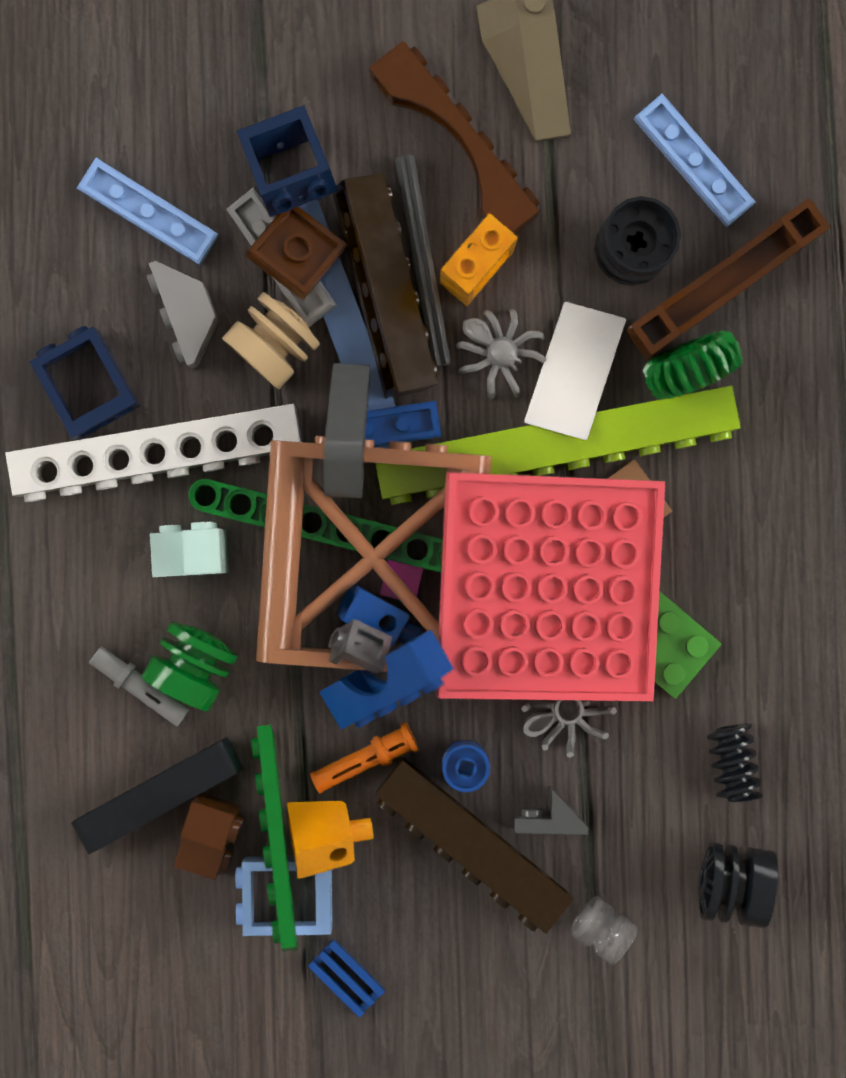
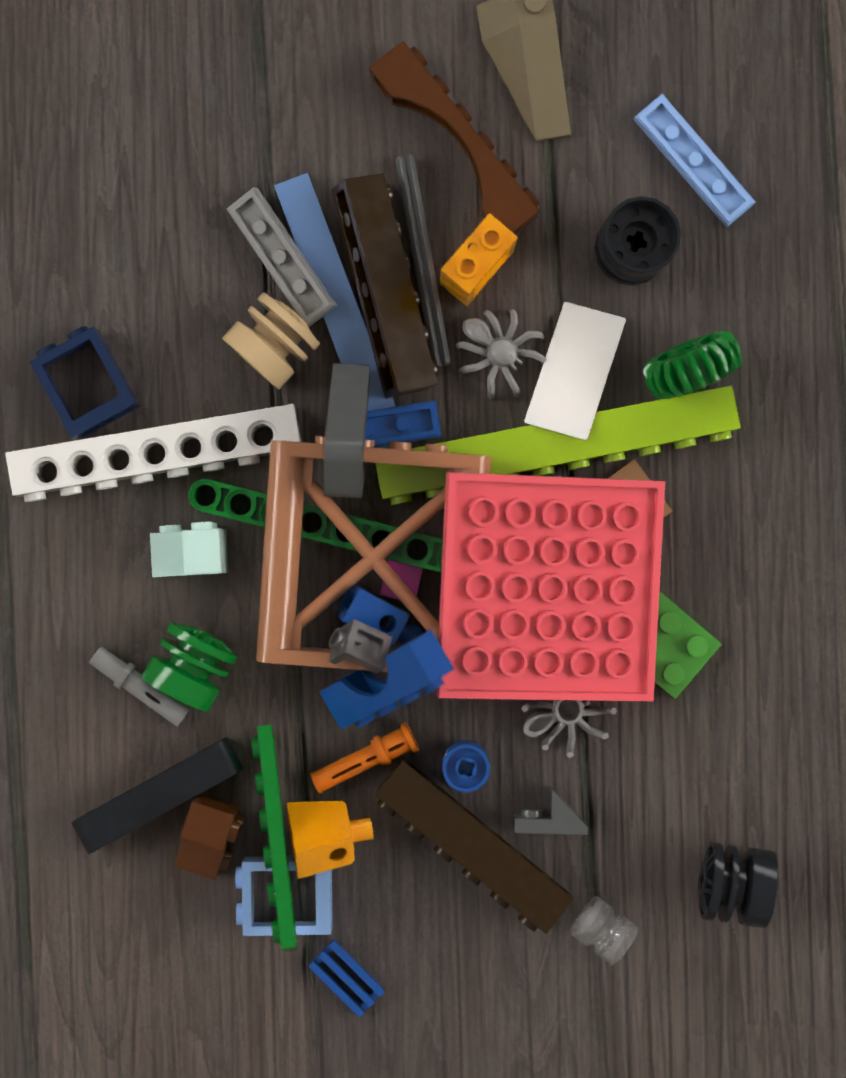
(147, 211): light blue tile -> none
(186, 310): light grey slope -> none
(279, 135): dark blue window -> none
(296, 251): reddish brown tile -> none
(728, 279): reddish brown arch -> none
(734, 763): black piece -> none

